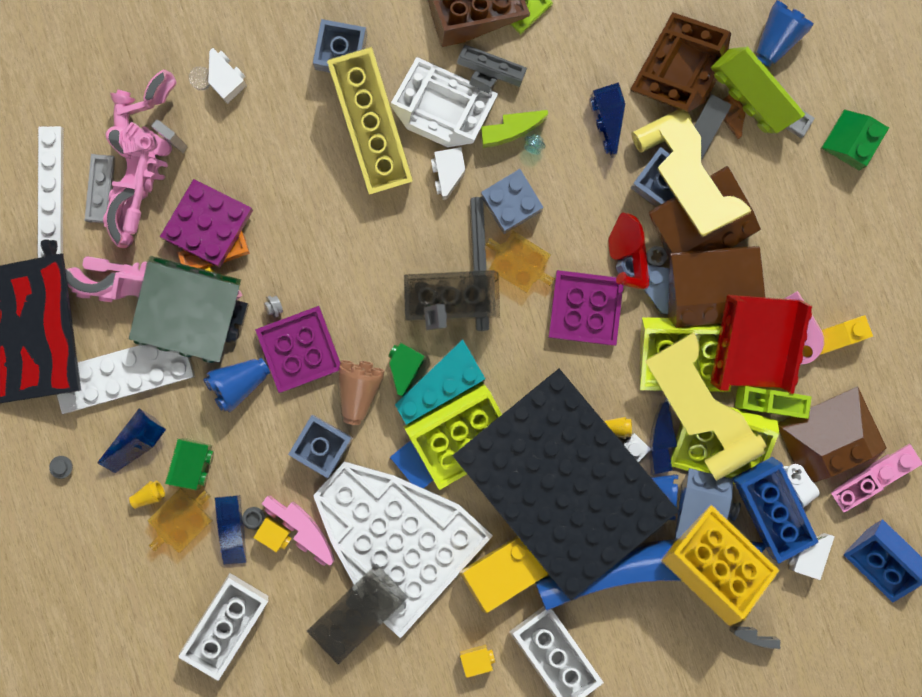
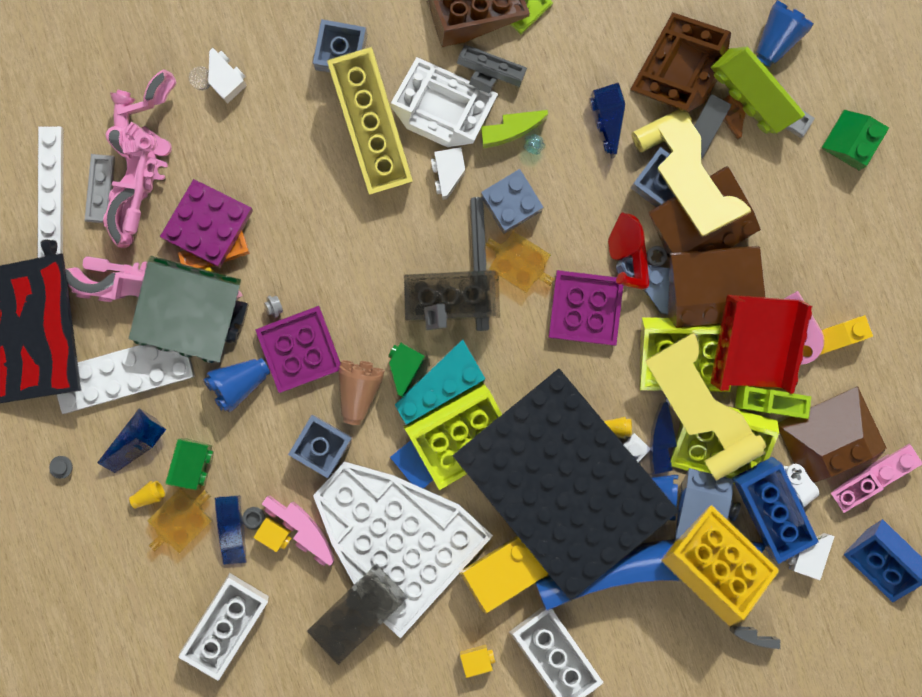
(170, 136): light grey tile -> none

